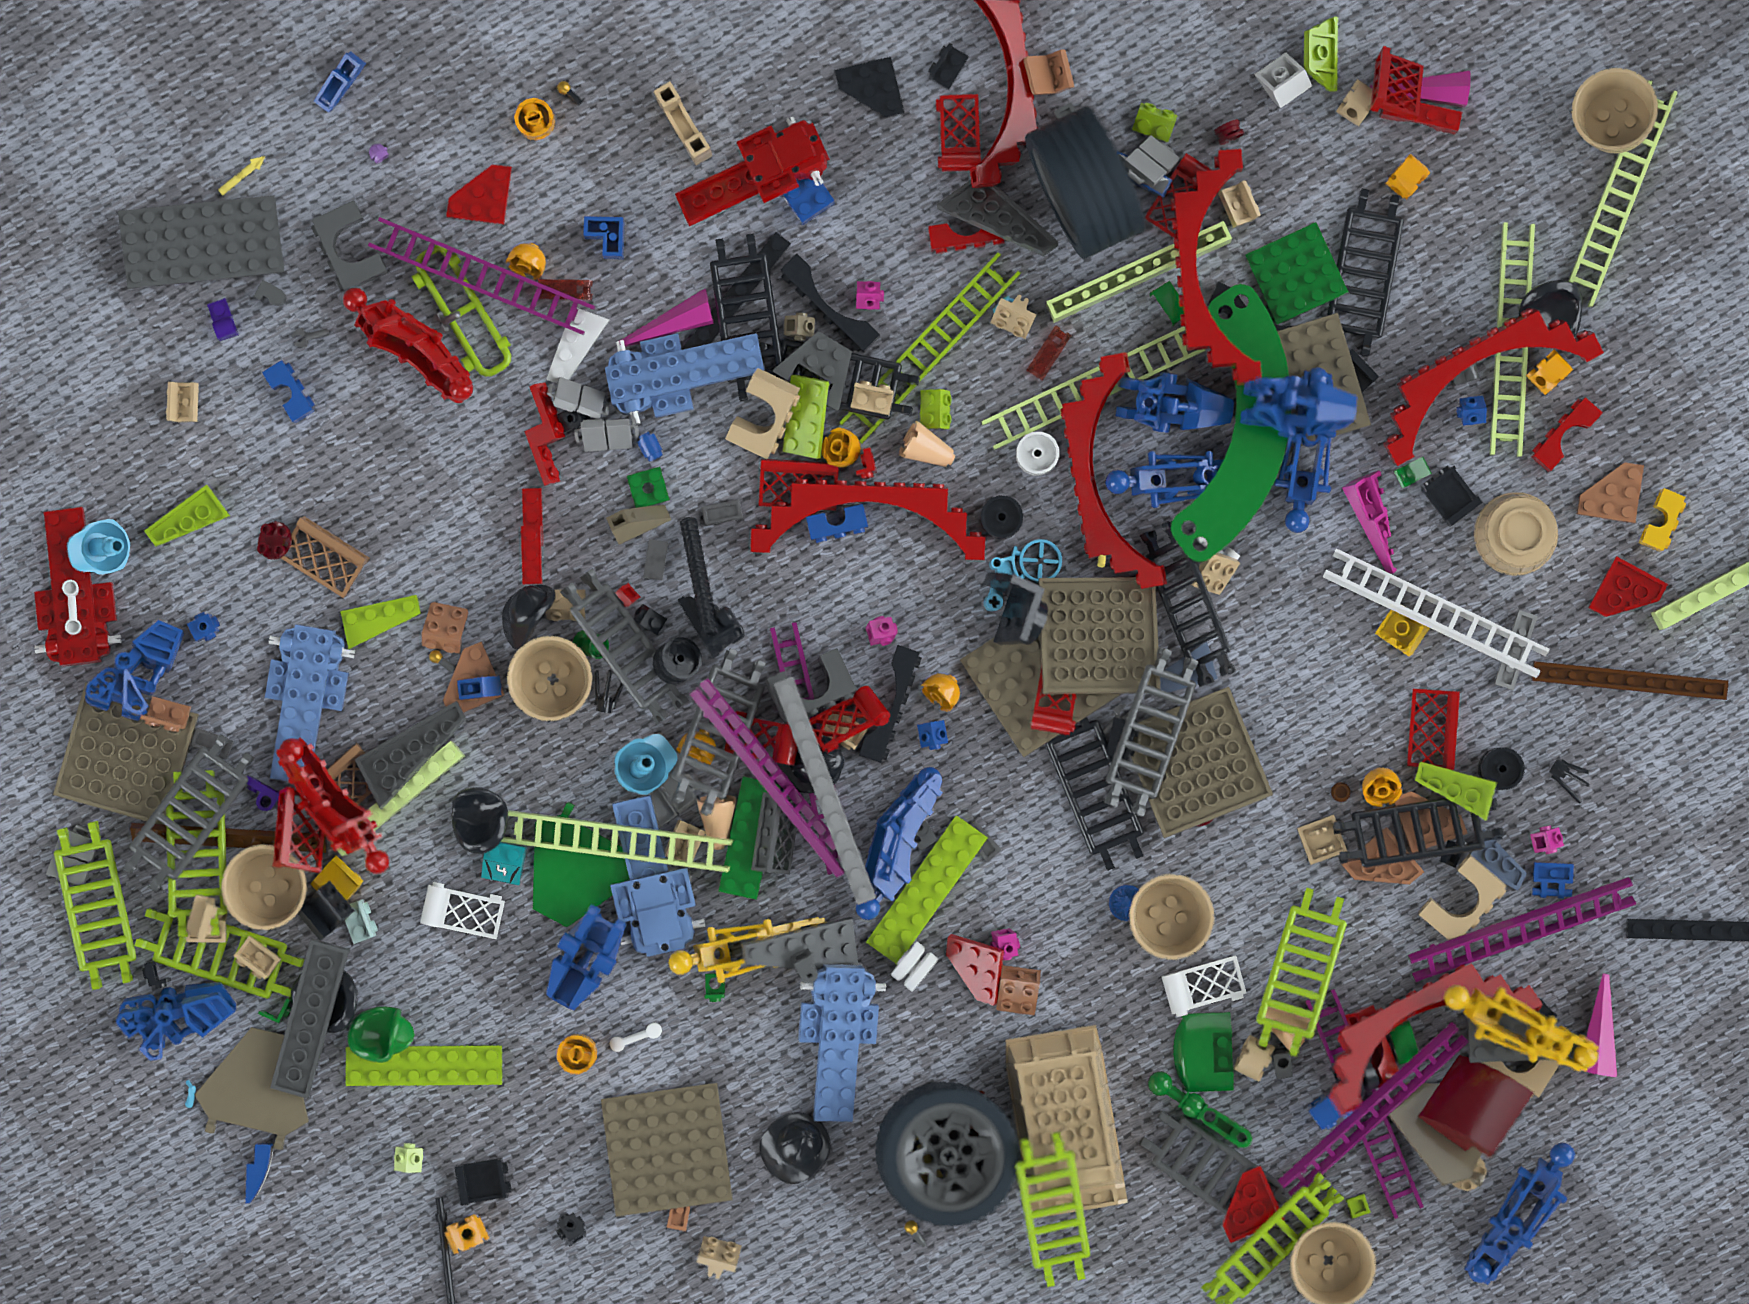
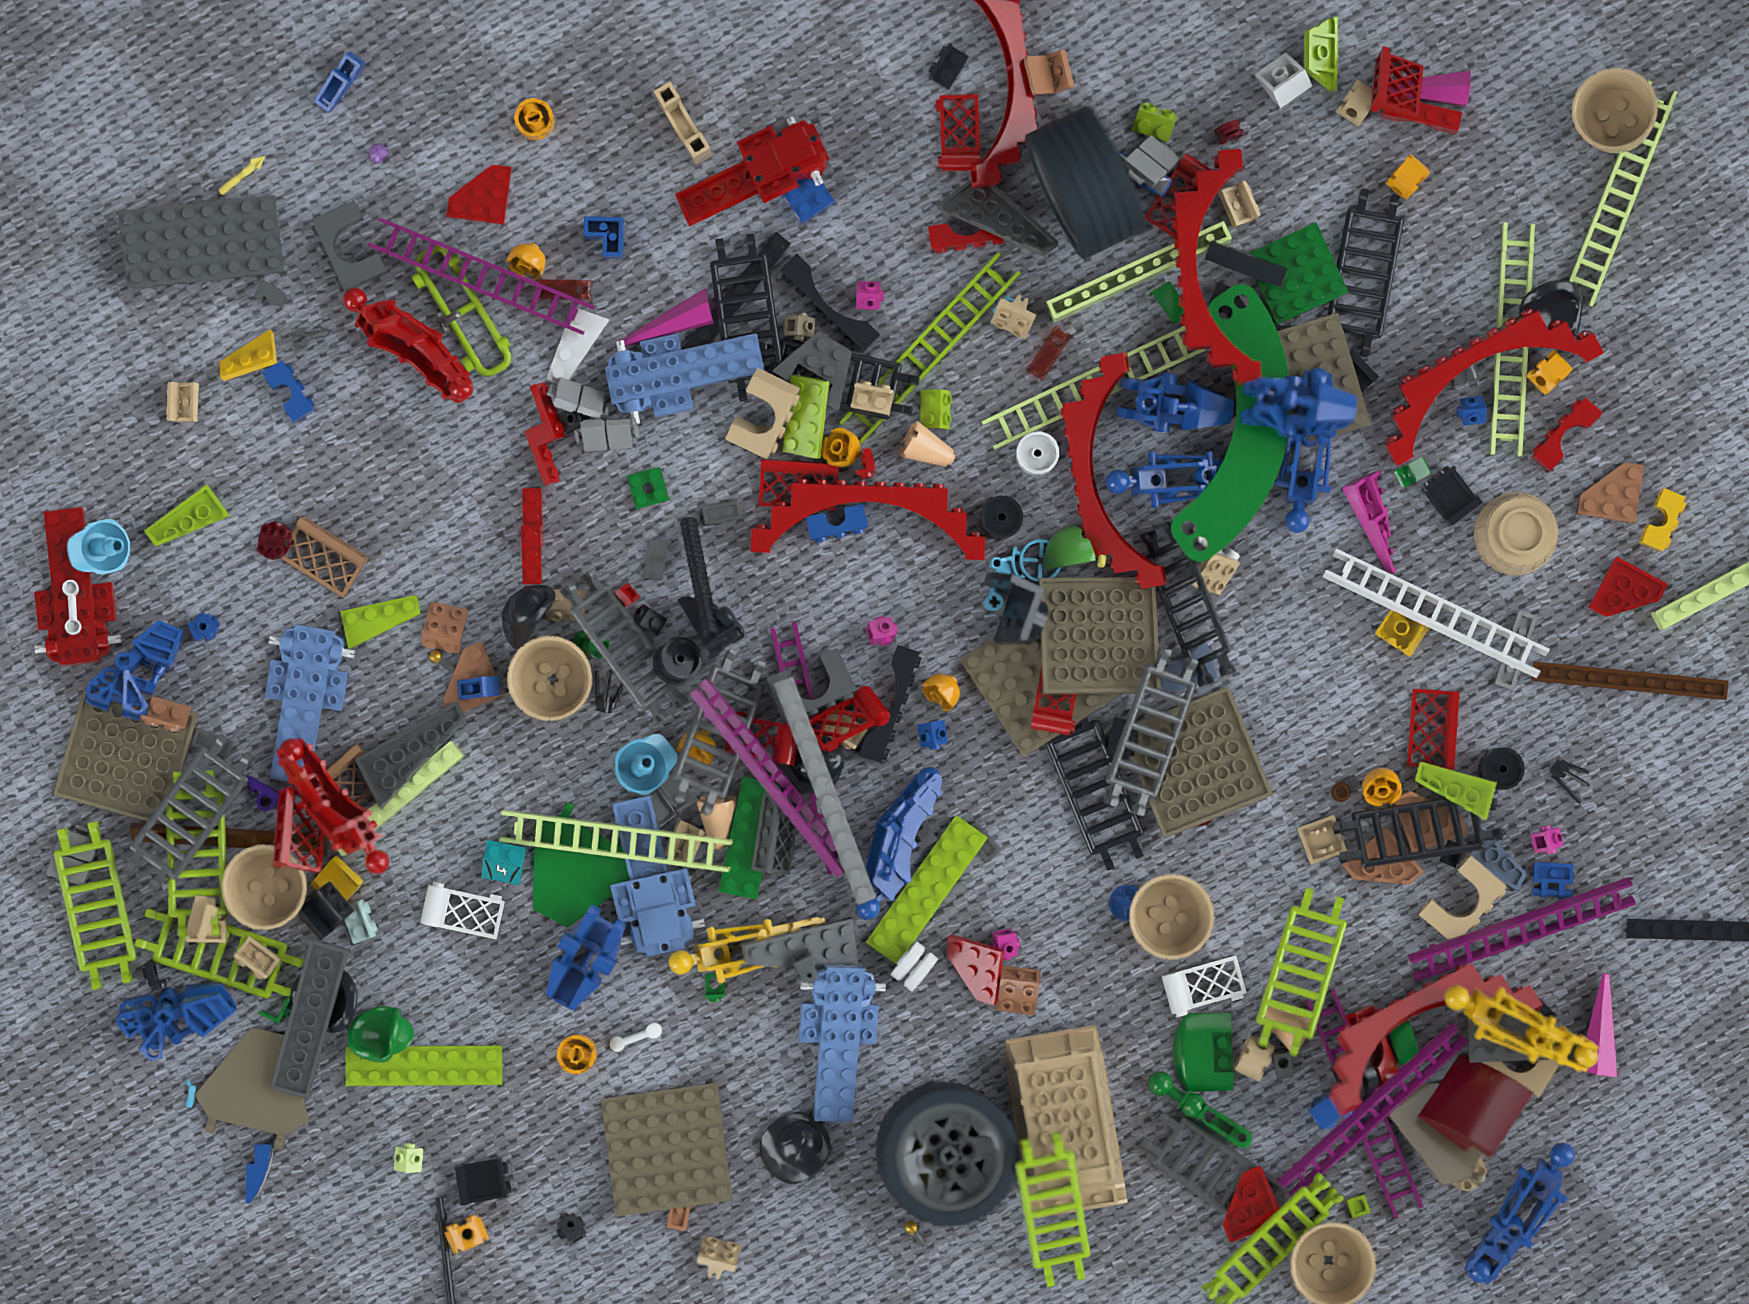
(222, 320): dark purple plate -> none
(250, 357): none -> yellow wing
(479, 819): black piece -> none
(564, 88): piece -> none
(636, 521): dark tan slope -> none
(650, 446): blue brick -> none
(873, 86): black plate -> none
(1068, 548): none -> bright green brick
(1245, 263): none -> black slope

